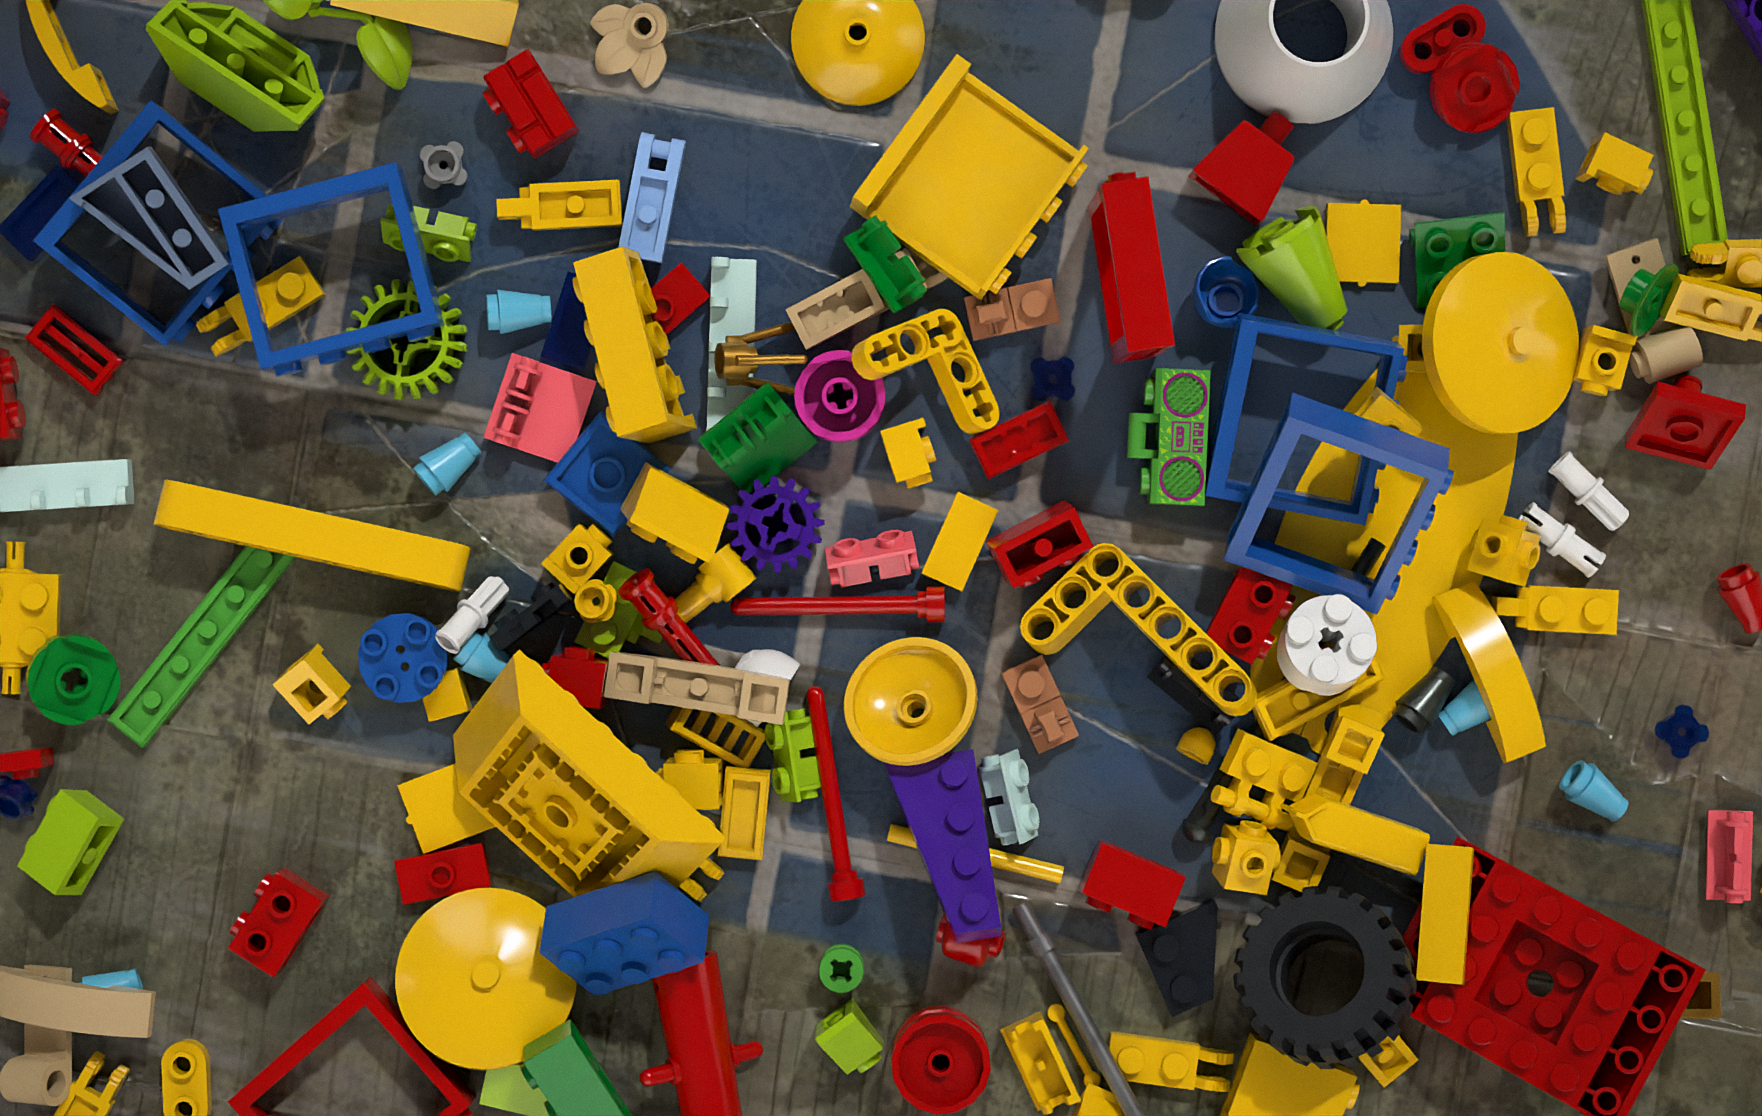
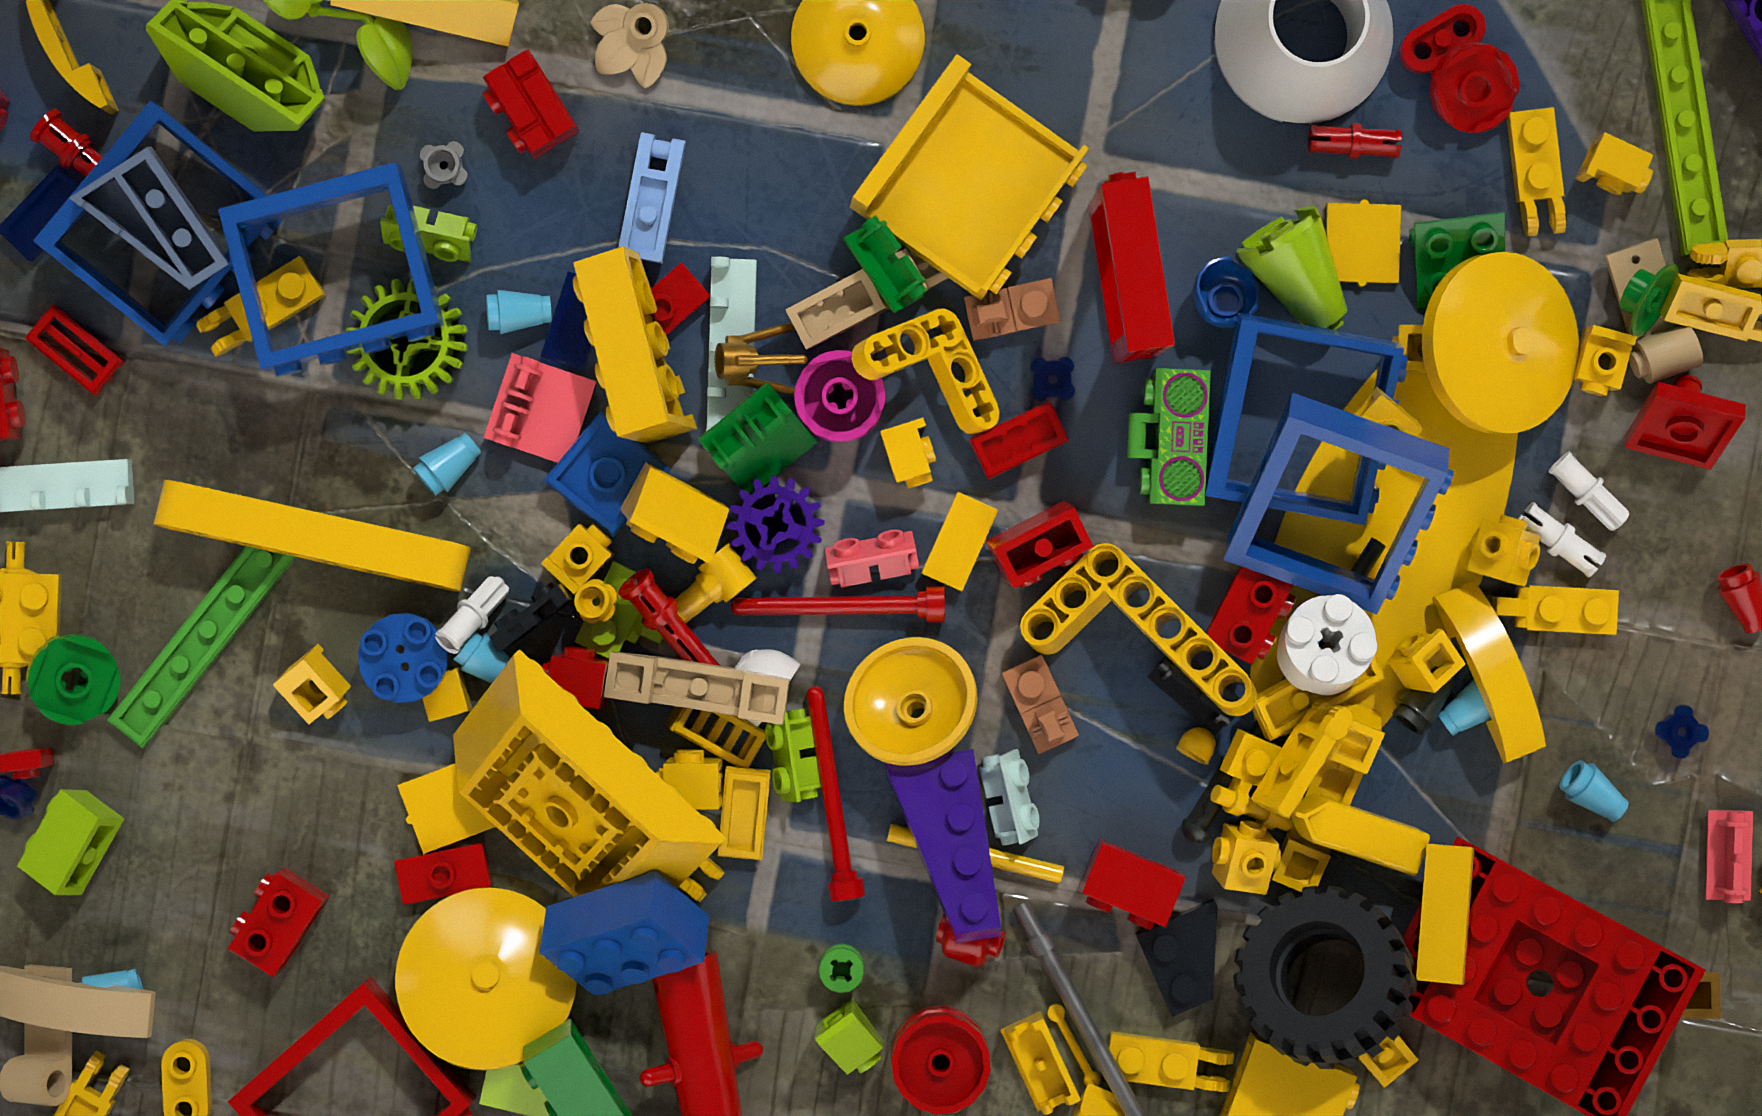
(565, 205): yellow hinge -> none
(1248, 167): red torso -> none
(1302, 757): none -> yellow hinge
(1354, 141): none -> red pin
(1419, 654): none -> yellow brick

